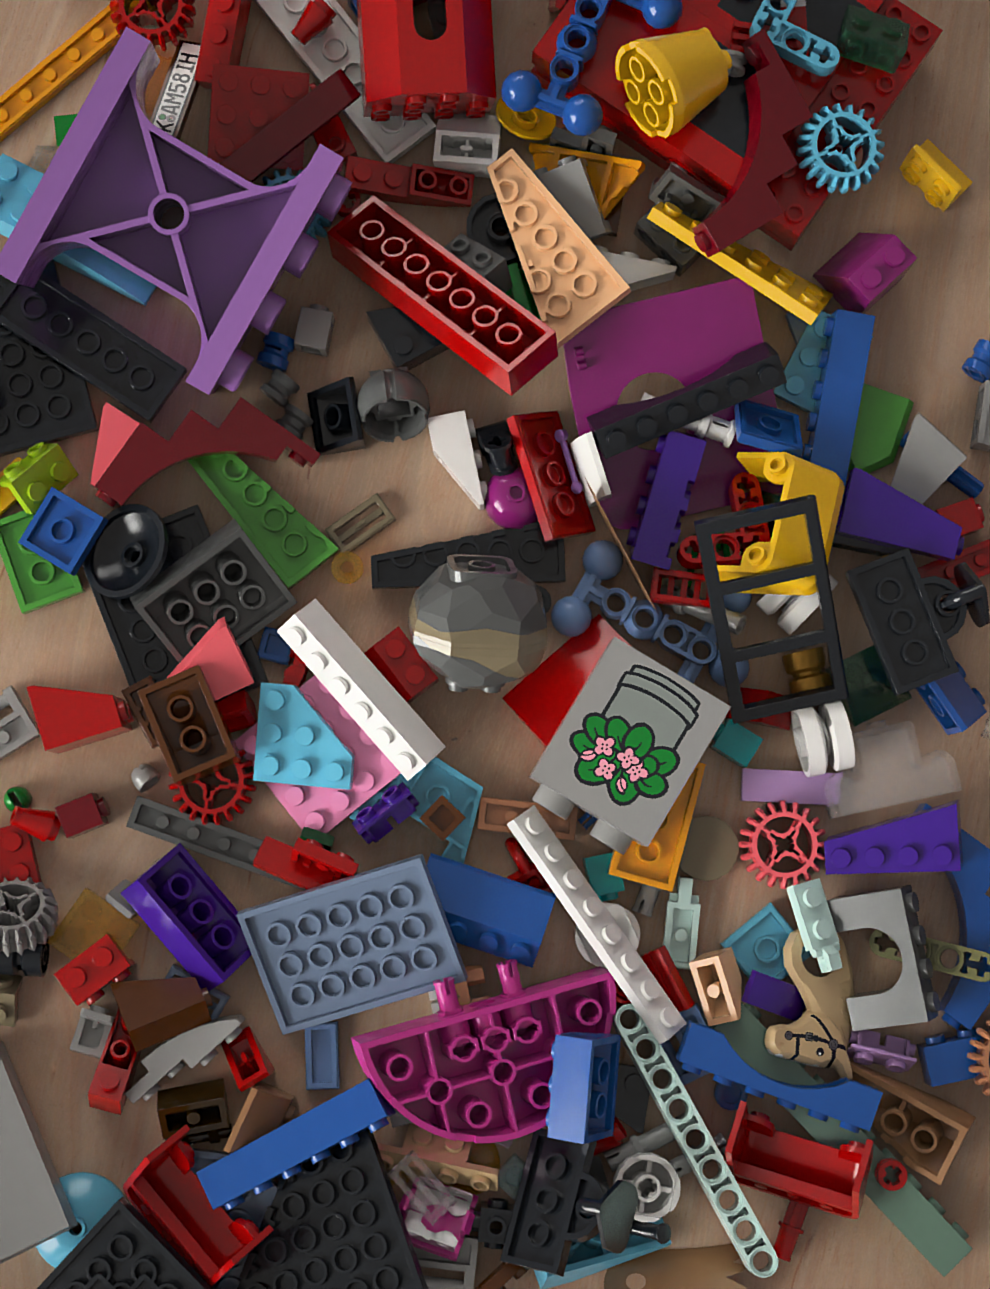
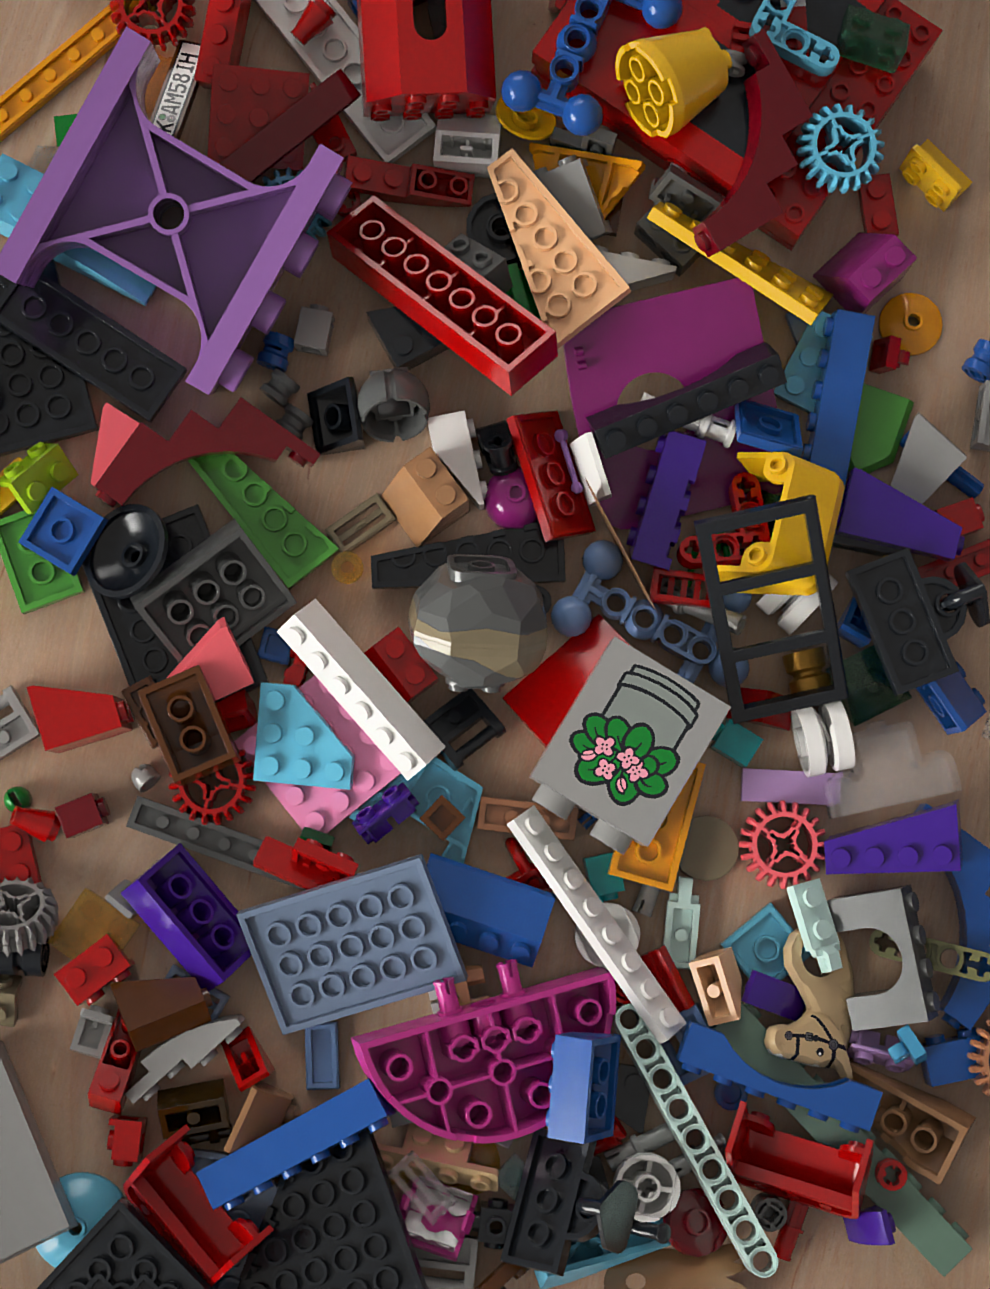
(126, 1139): none -> red brick
(425, 498): none -> medium nougat slope
(457, 718): none -> black plate
(695, 1224): none -> dark red tile
(765, 1206): none -> dark grey wheel
(852, 625): none -> blue slope
(872, 1227): none -> dark purple slope
(878, 206): none -> red plate
(887, 355): none -> red tile
(908, 1046): none -> dark azure tile
(917, 338): none -> light orange dish

